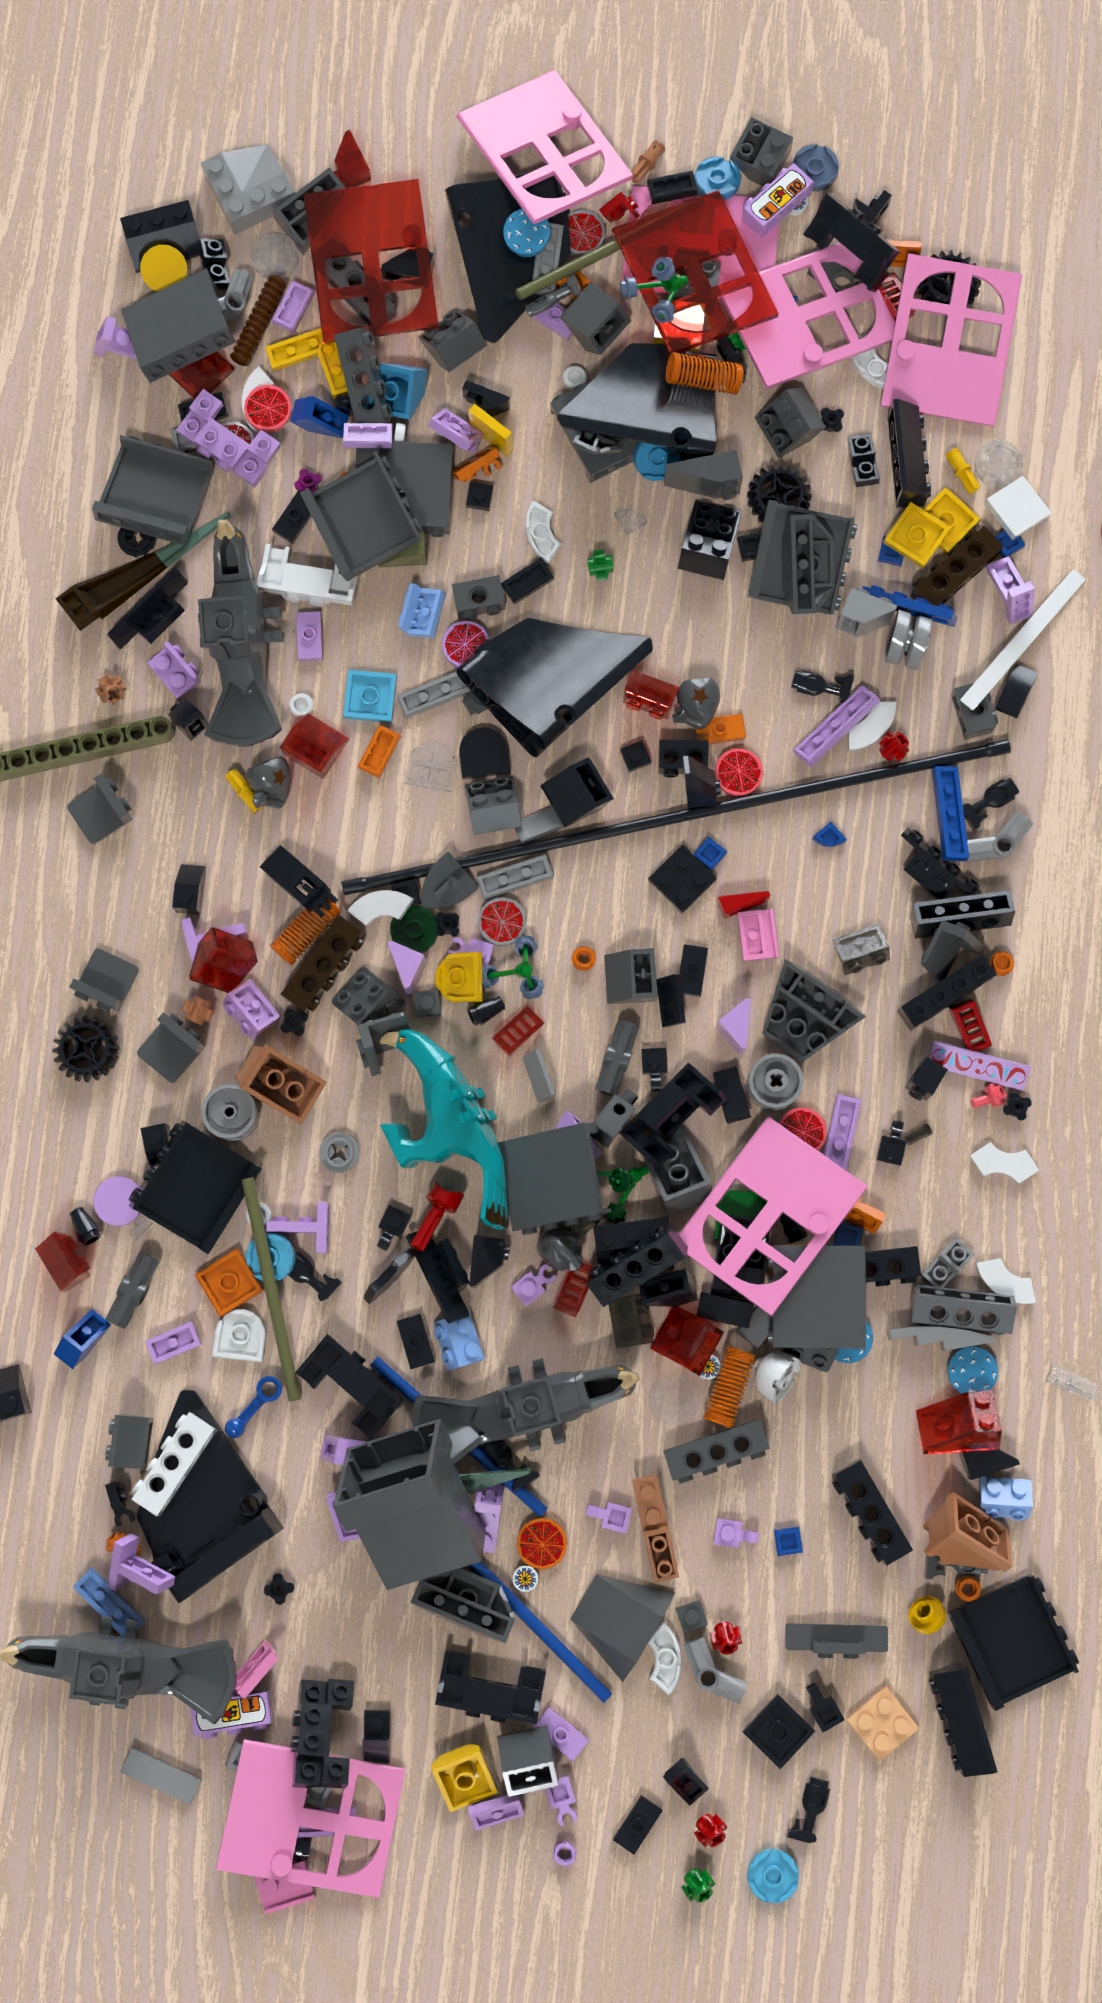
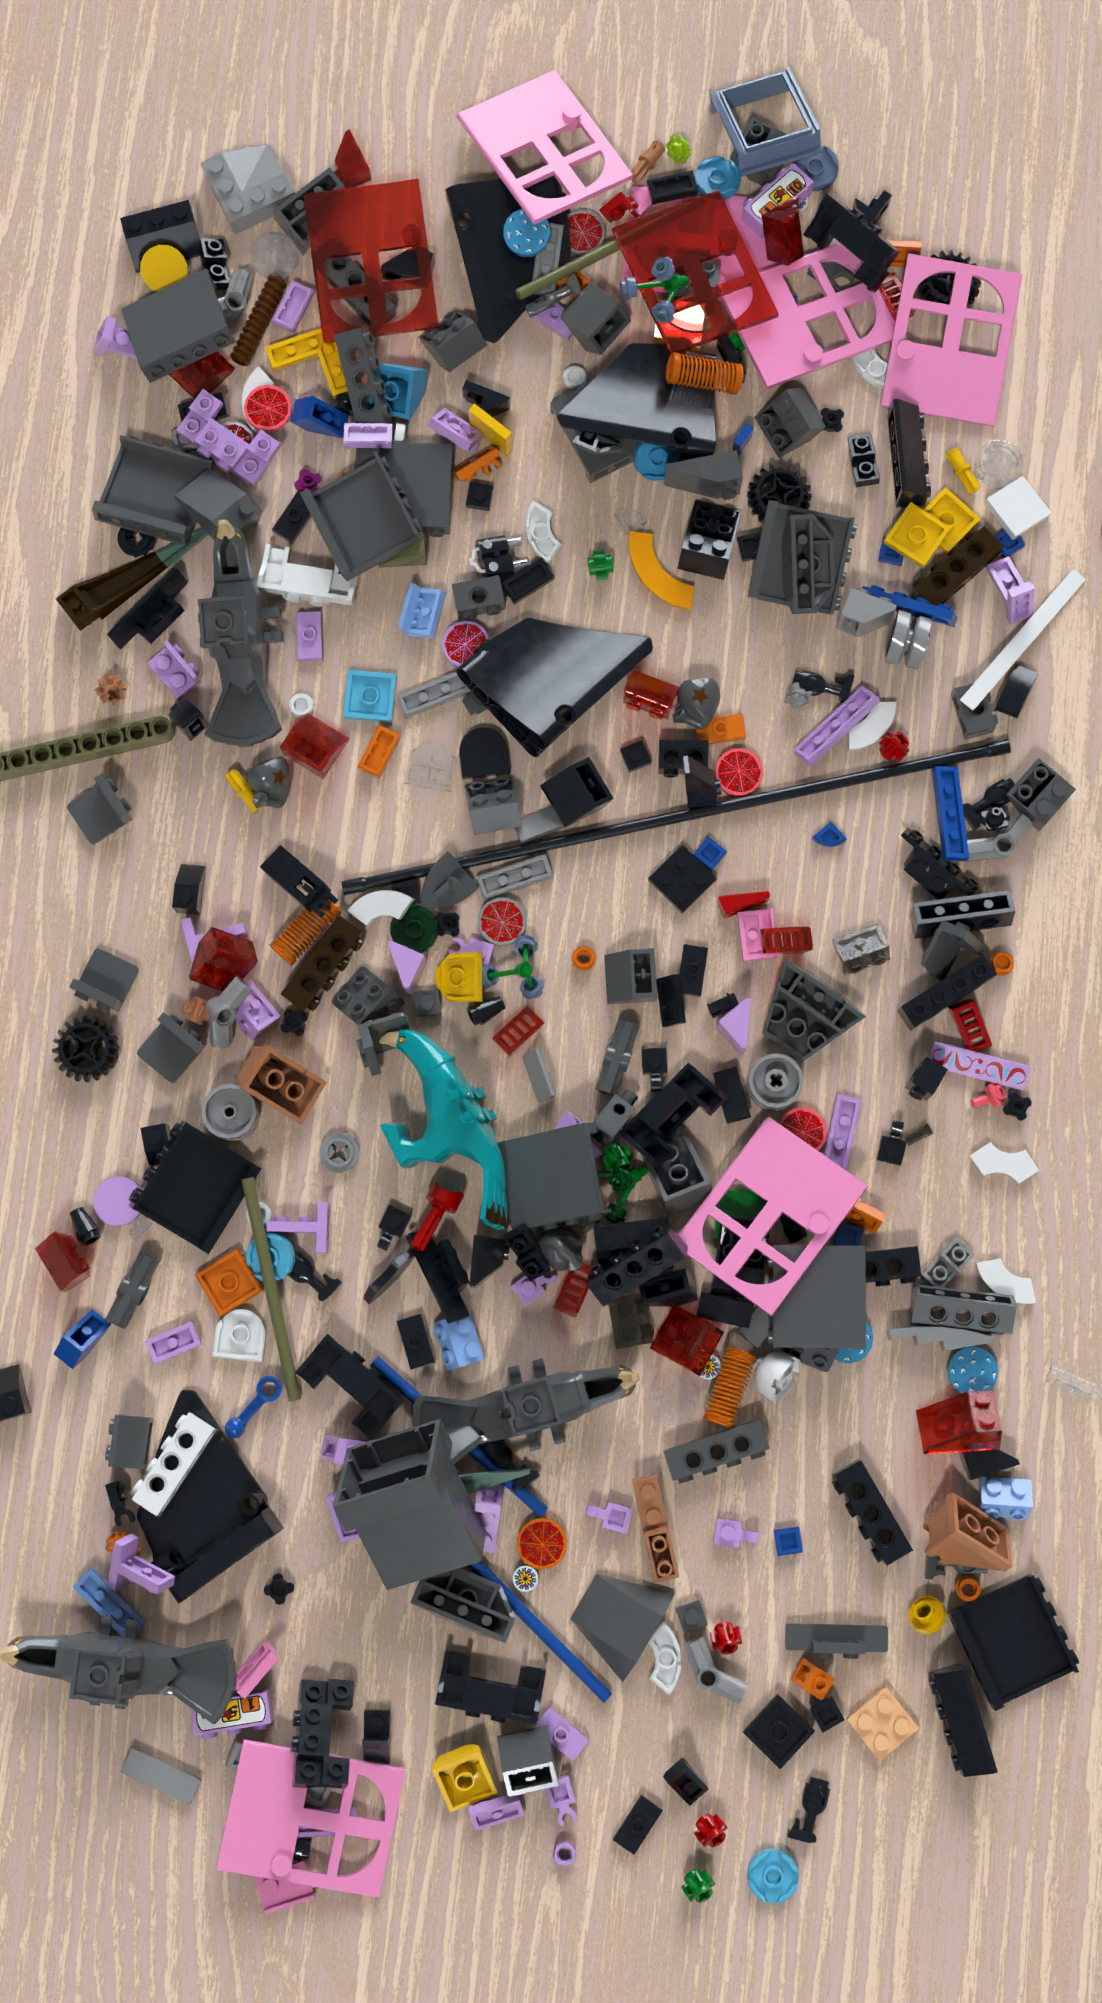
(216, 499): none -> dark grey slope
(222, 1012): none -> light grey piece
(495, 556): none -> black piece
(529, 1253): none -> black slope
(616, 1156): none -> green gear
(654, 576): none -> light orange tile
(678, 149): none -> lime plant
(722, 1005): none -> black pin
(742, 438): none -> blue tile
(777, 150): none -> sand blue piece
(784, 232): none -> clear red slope
(797, 697): none -> light grey plant
(800, 938): none -> clear red slope
(812, 1679): none -> orange bracket
(994, 819): none -> black plant
(1040, 793): none -> dark grey slope

